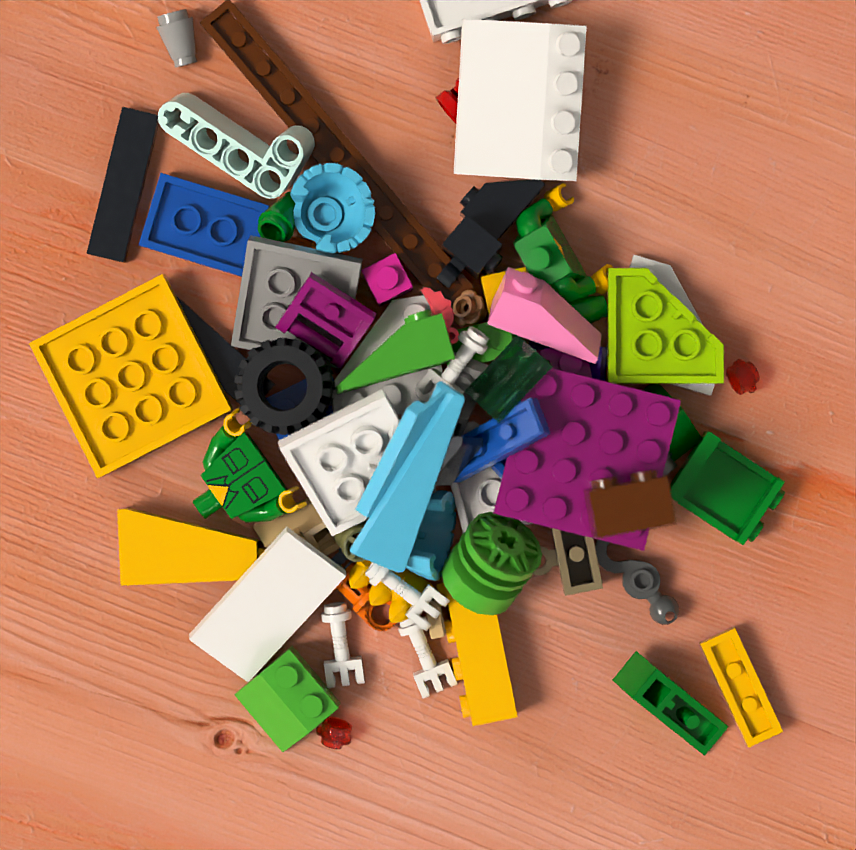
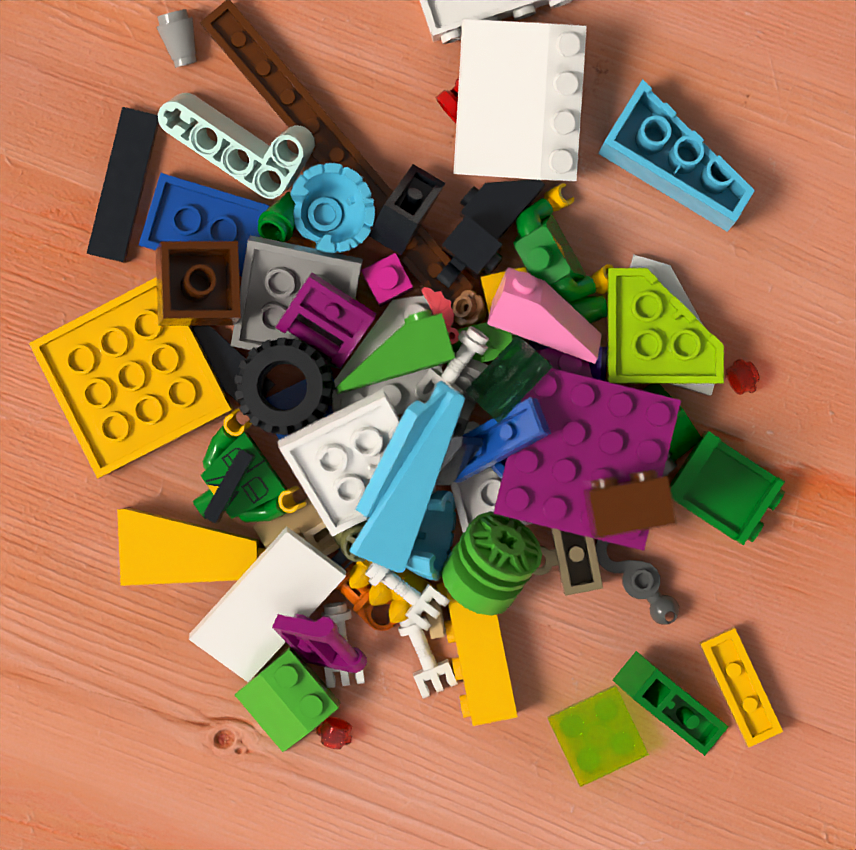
(198, 283): none -> reddish brown brick
(229, 485): none -> black tile
(319, 642): none -> magenta plate
(406, 209): none -> black slope
(597, 735): none -> clear neon green plate
(675, 160): none -> medium azure wedge

